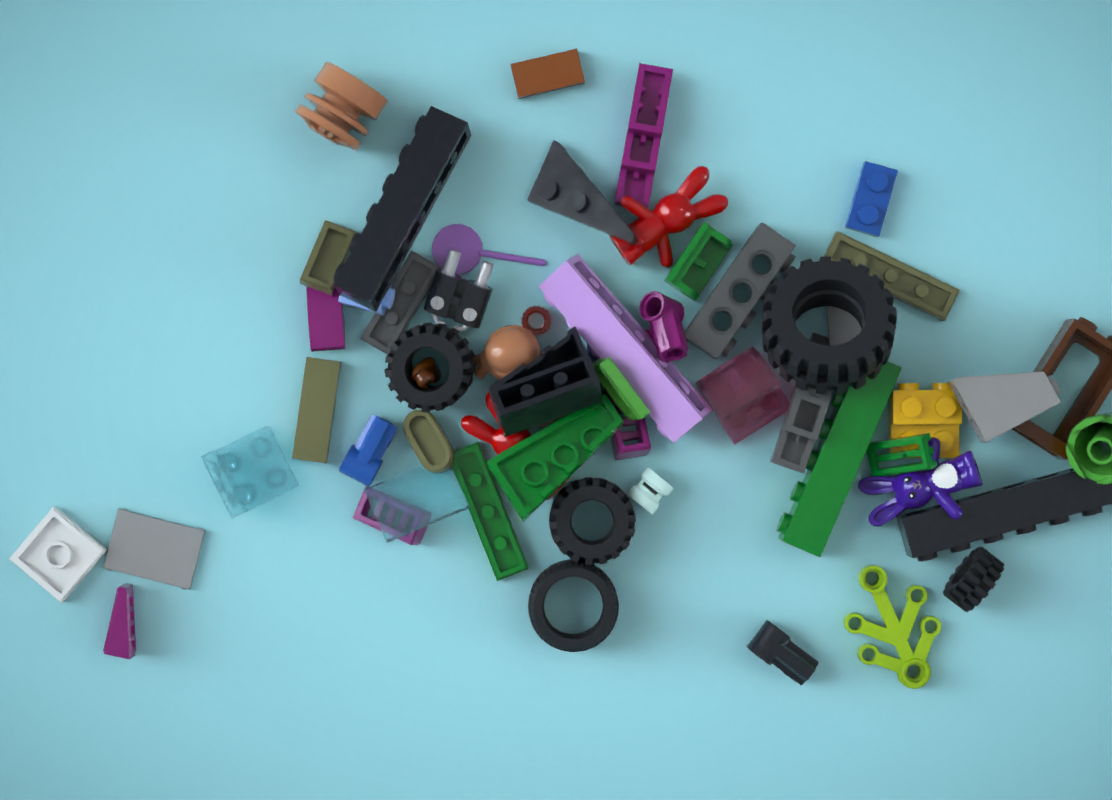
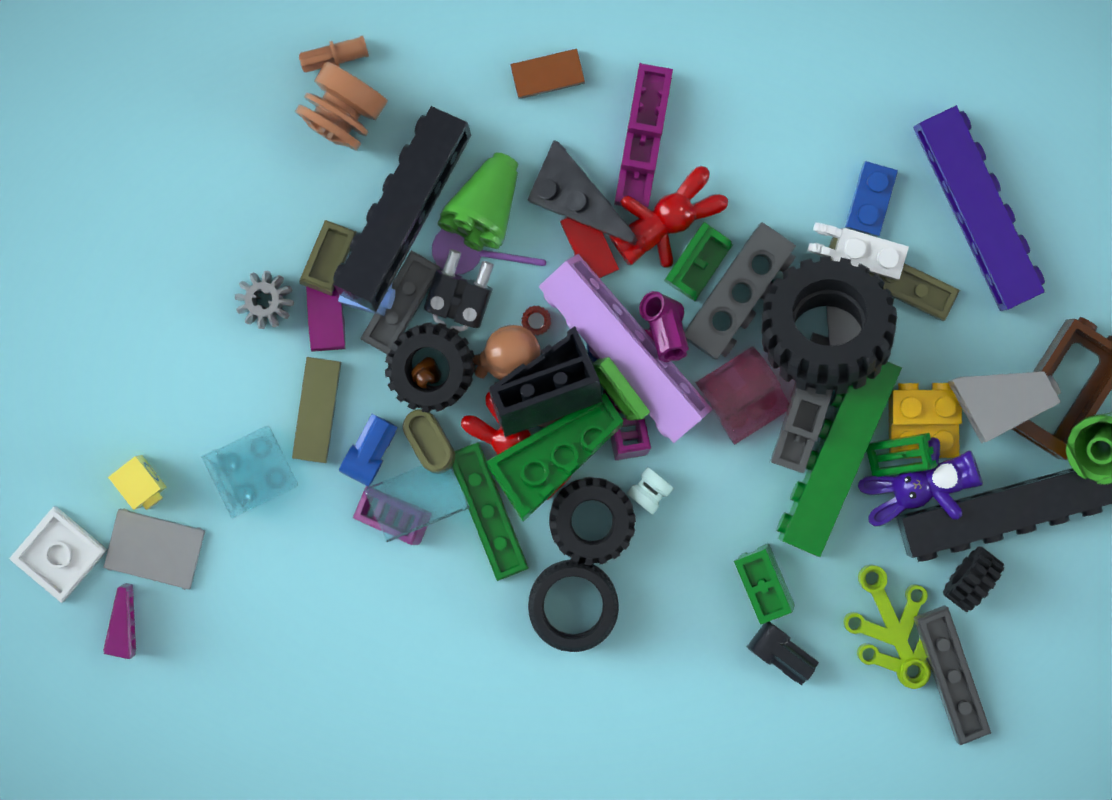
(138, 483): none -> light yellow brick
(260, 311): none -> light grey gear
(333, 53): none -> nougat axle
(483, 204): none -> bright green cone
(590, 246): none -> red tile
(764, 584): none -> green hinge
(878, 254): none -> white hinge
(952, 675): none -> dark grey tile
(979, 208): none -> dark purple brick

